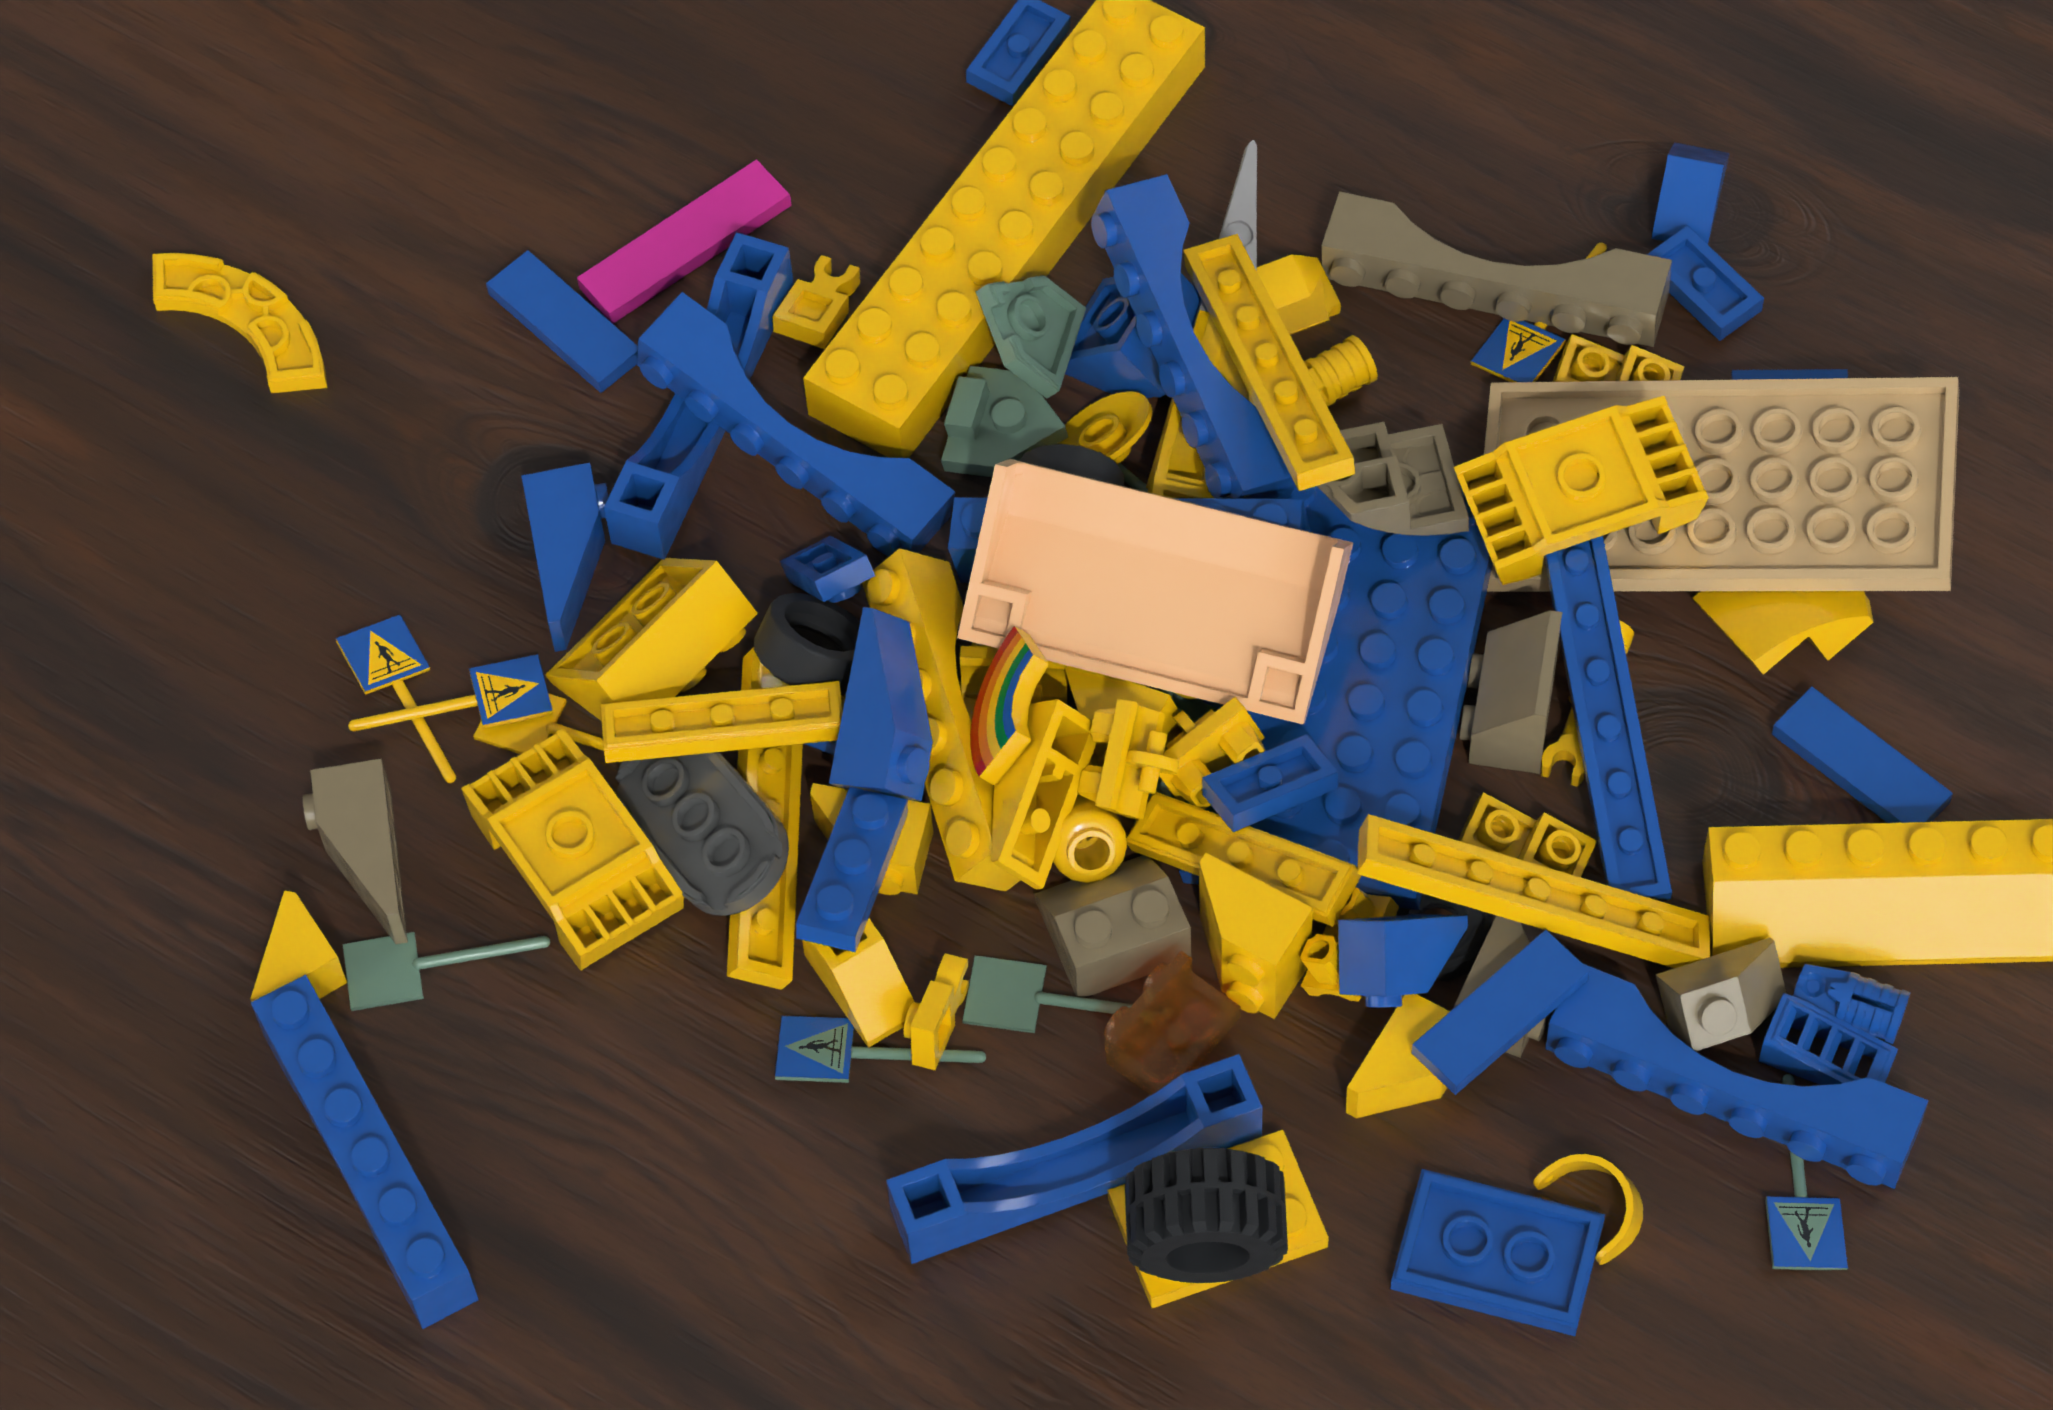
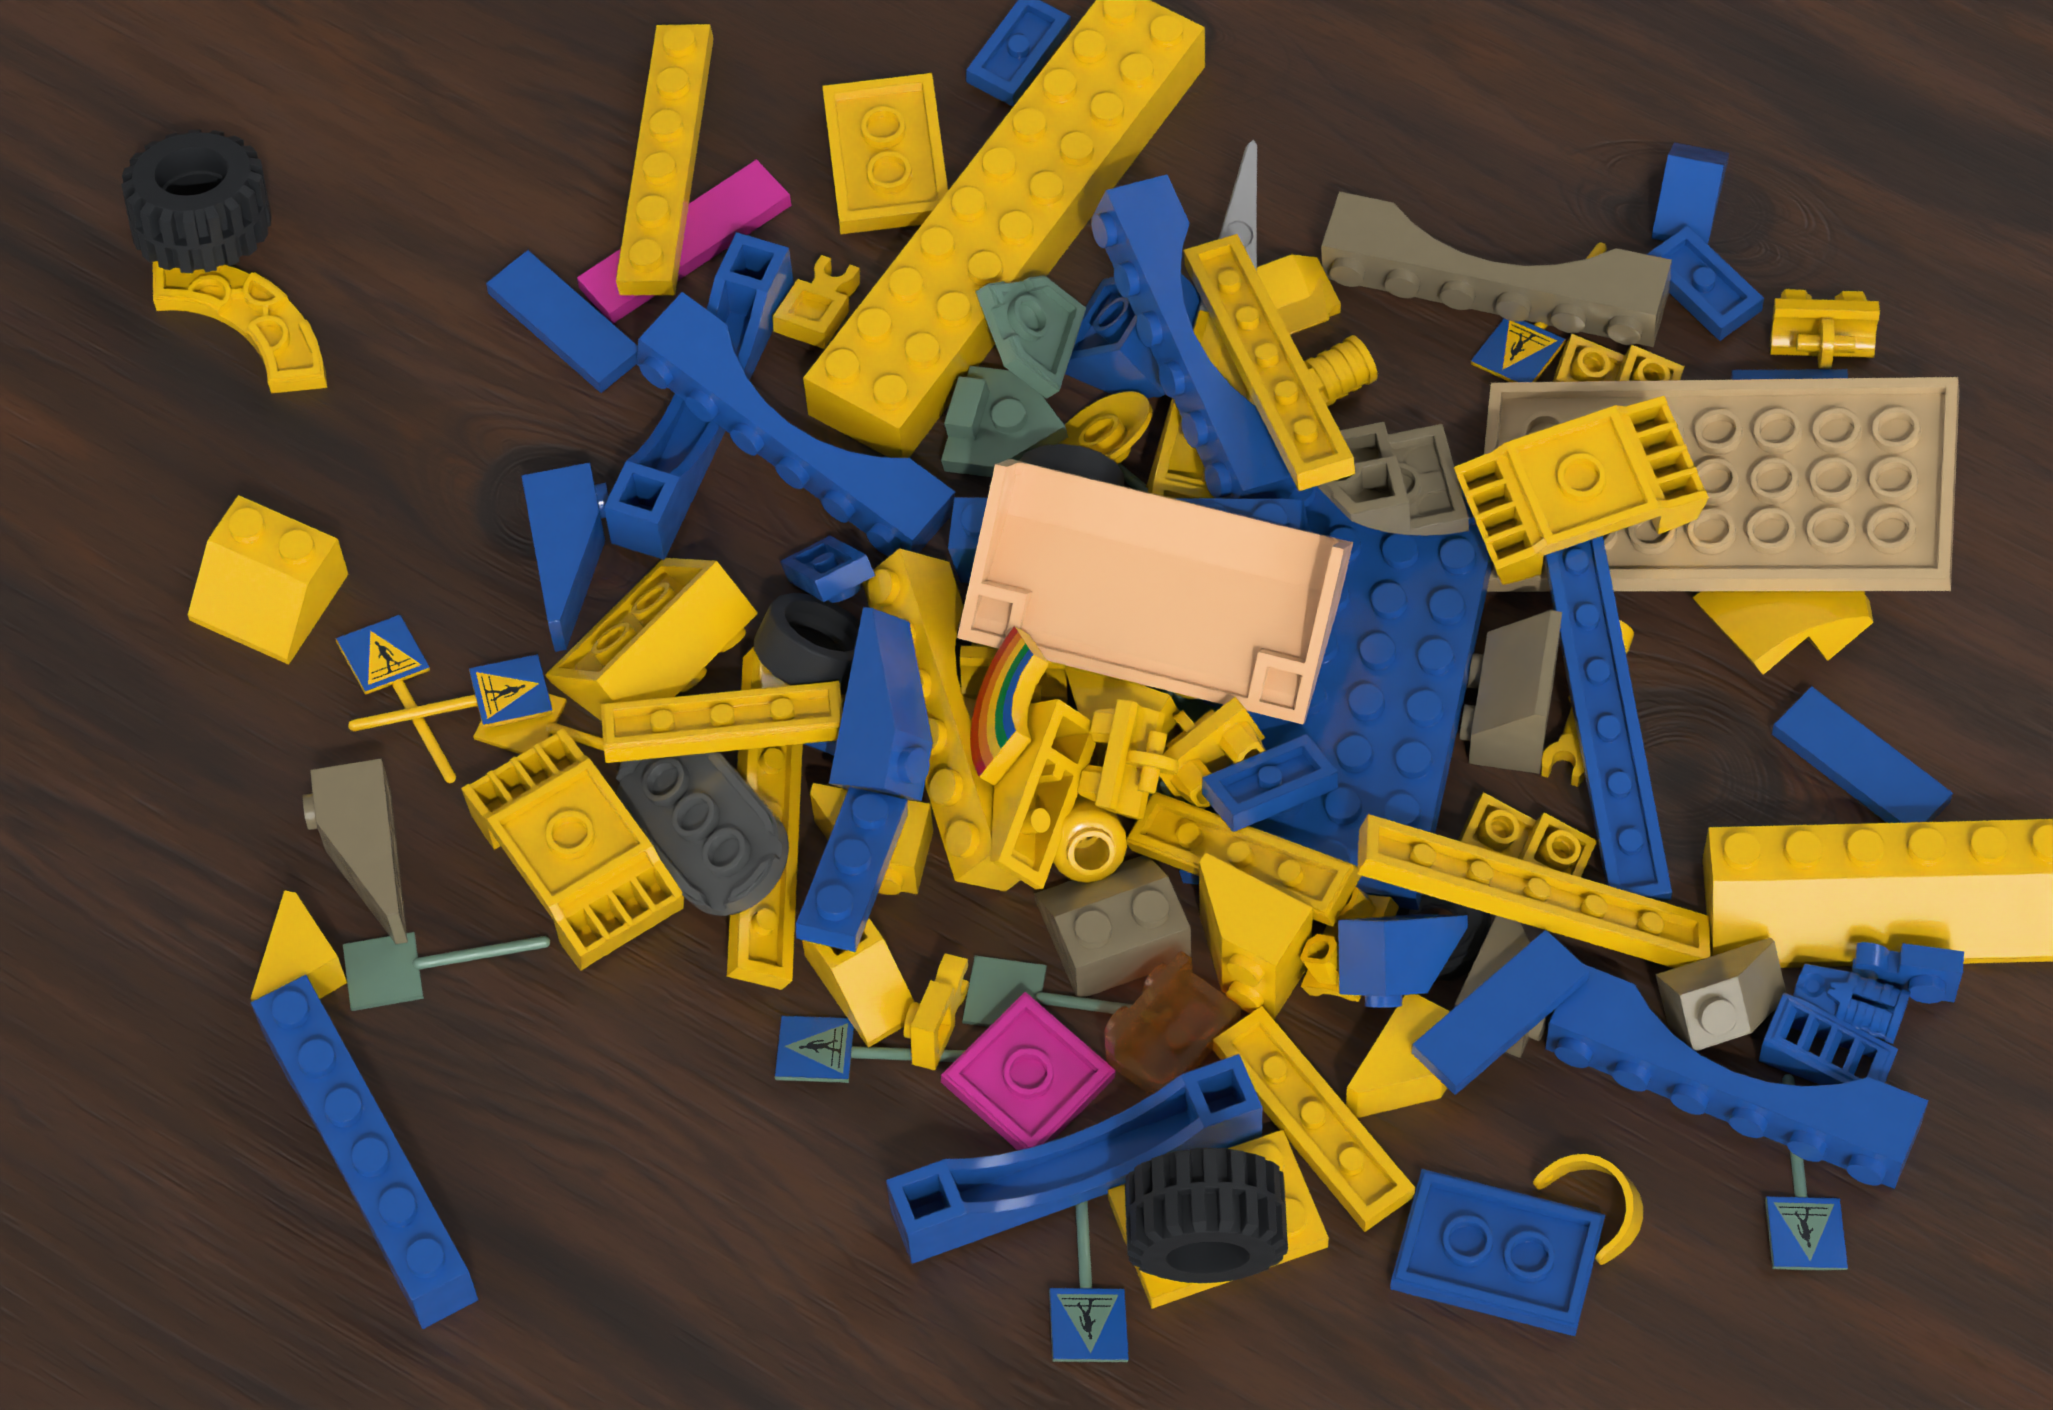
(196, 201): none -> black tyre
(266, 579): none -> yellow slope
(665, 160): none -> yellow plate
(885, 152): none -> yellow plate
(1028, 1075): none -> dark pink tile
(1085, 1320): none -> piece
(1316, 1120): none -> yellow plate
(1824, 326): none -> yellow hips
(1924, 971): none -> blue plate

